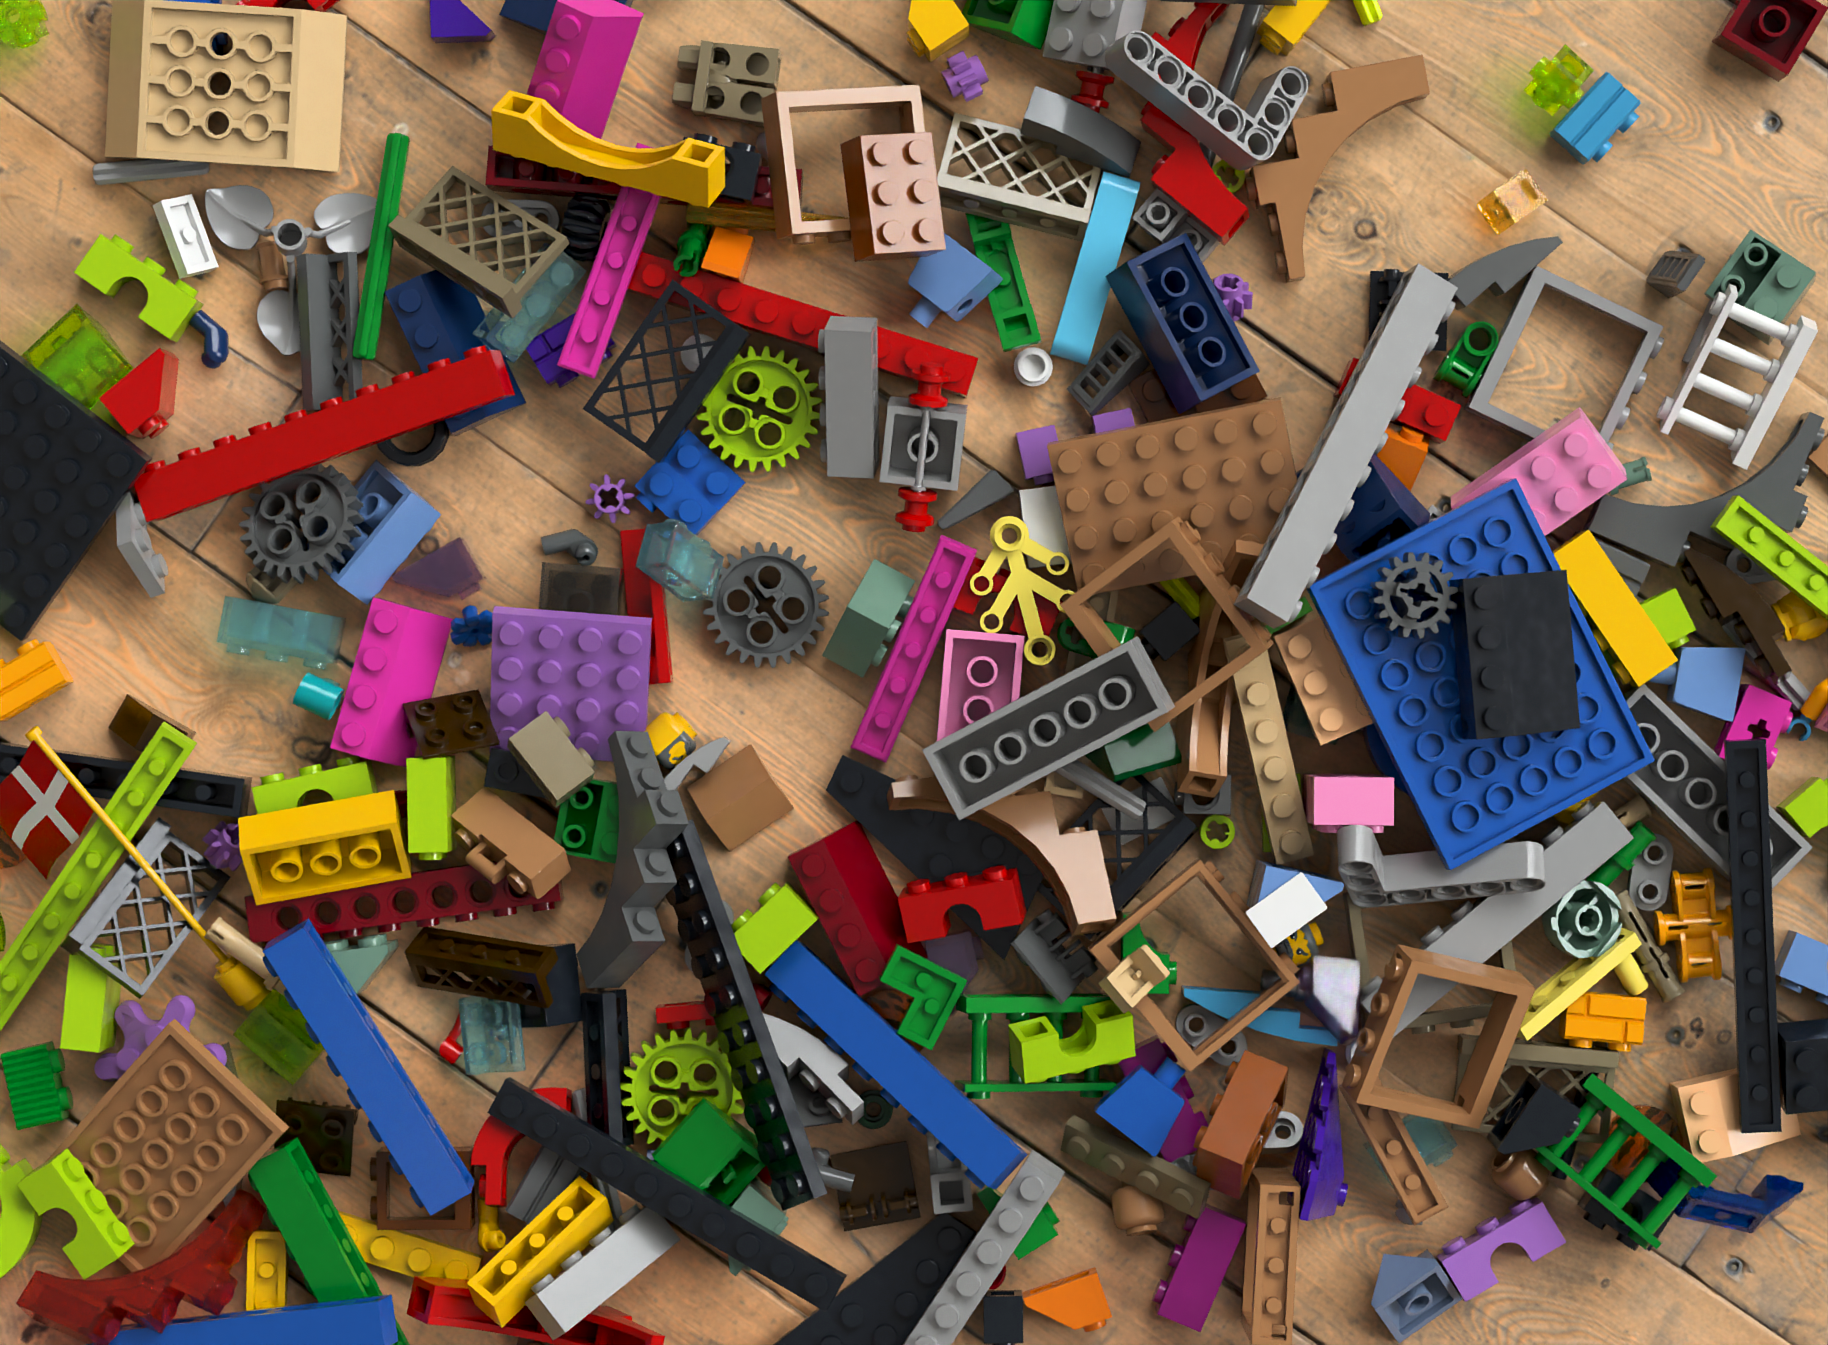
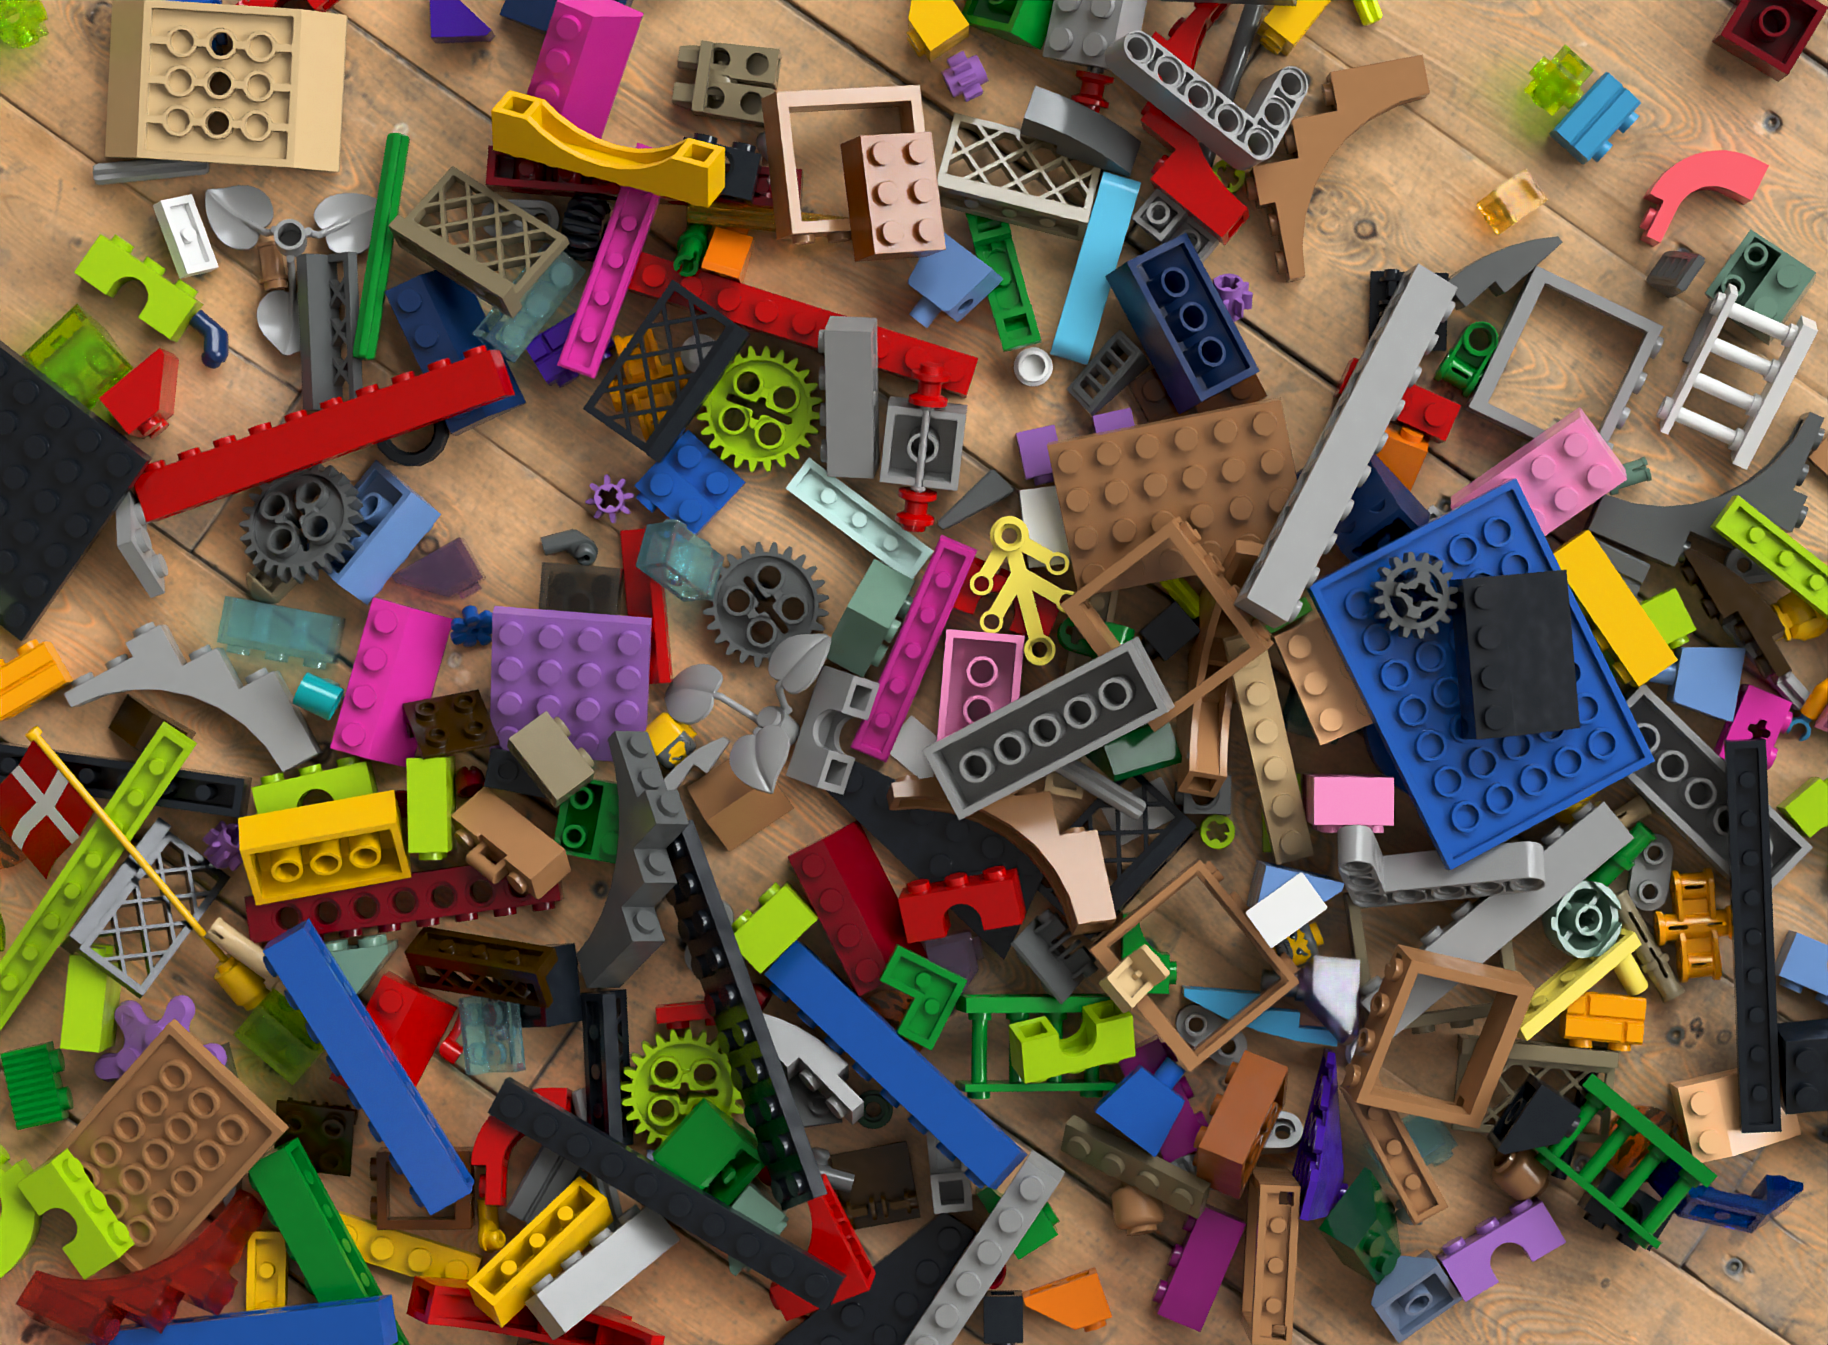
(158, 664): none -> light grey arch
(409, 1021): none -> red slope
(468, 782): none -> dark red hinge
(635, 373): none -> light orange axle
(759, 756): none -> light grey plant
(817, 753): none -> light grey arch
(837, 1245): none -> red arch
(859, 519): none -> light aqua plate
(909, 746): none -> white sticker
(1364, 1229): none -> dark green slope
(1717, 170): none -> coral arch

